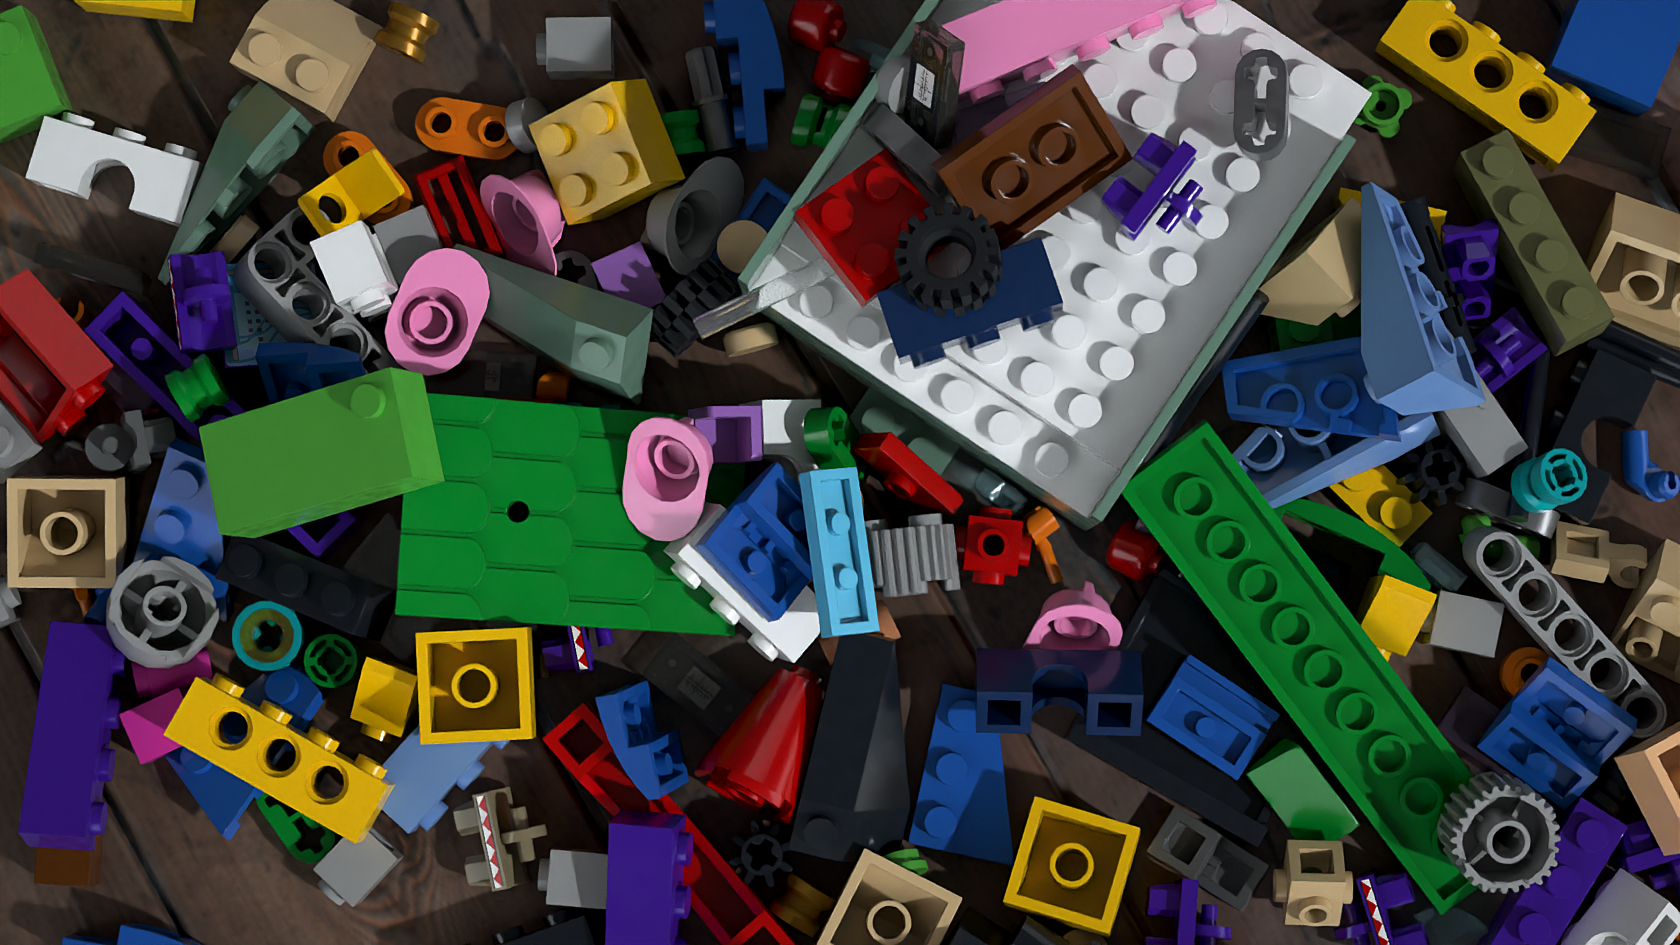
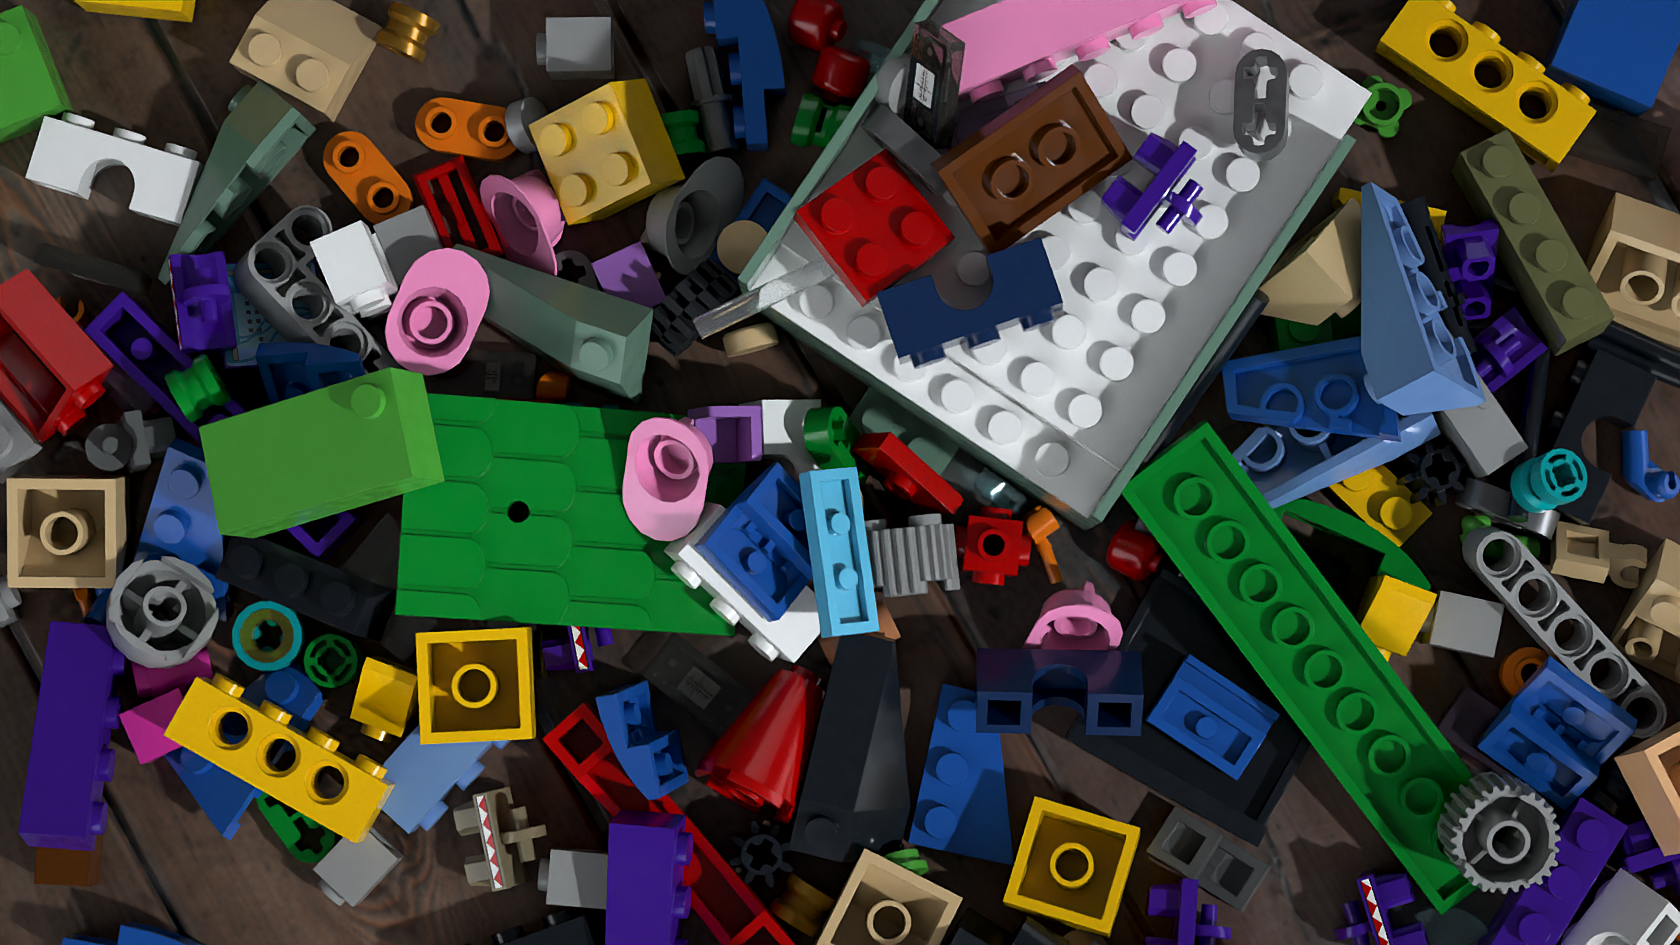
(235, 237): tan tile -> none
(357, 188): yellow bracket -> none
(942, 229): black tyre -> none
(1300, 794): green slope -> none
(1313, 883): tan brick -> none
(1437, 568): clear light blue tile -> none

